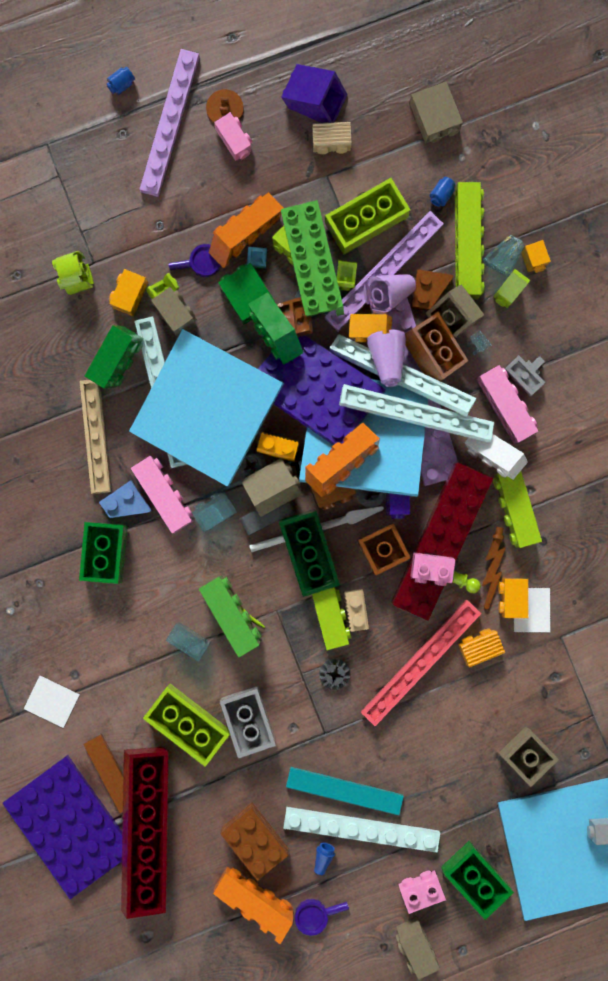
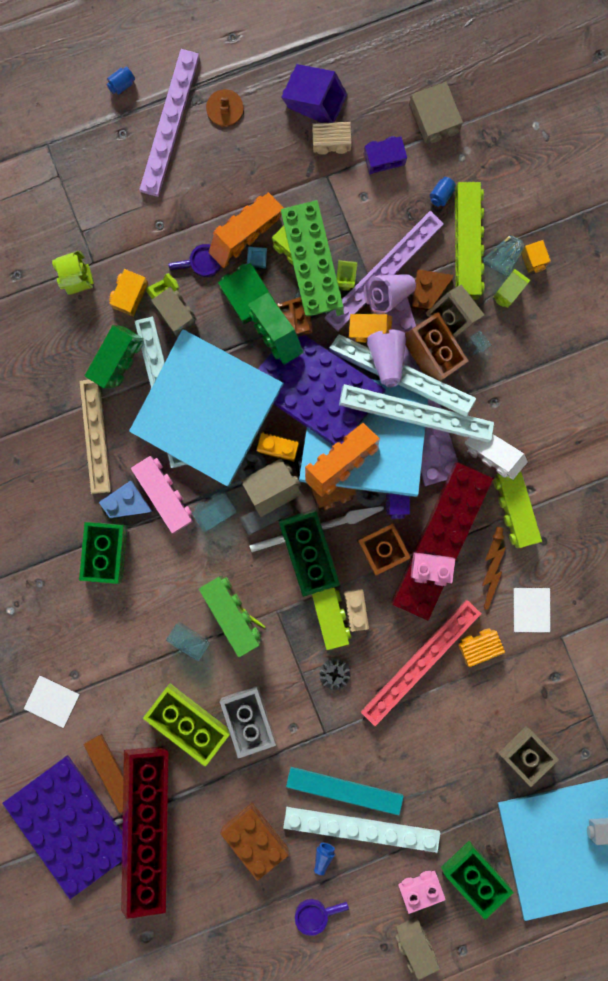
(233, 137): bright pink brick -> none
(255, 903): orange wedge -> none
(367, 216): lime brick -> none
(385, 154): none -> dark purple brick
(472, 585): lime pin -> none
(507, 404): bright pink brick -> none
(514, 597): light orange brick -> none
(526, 374): light grey hinge -> none

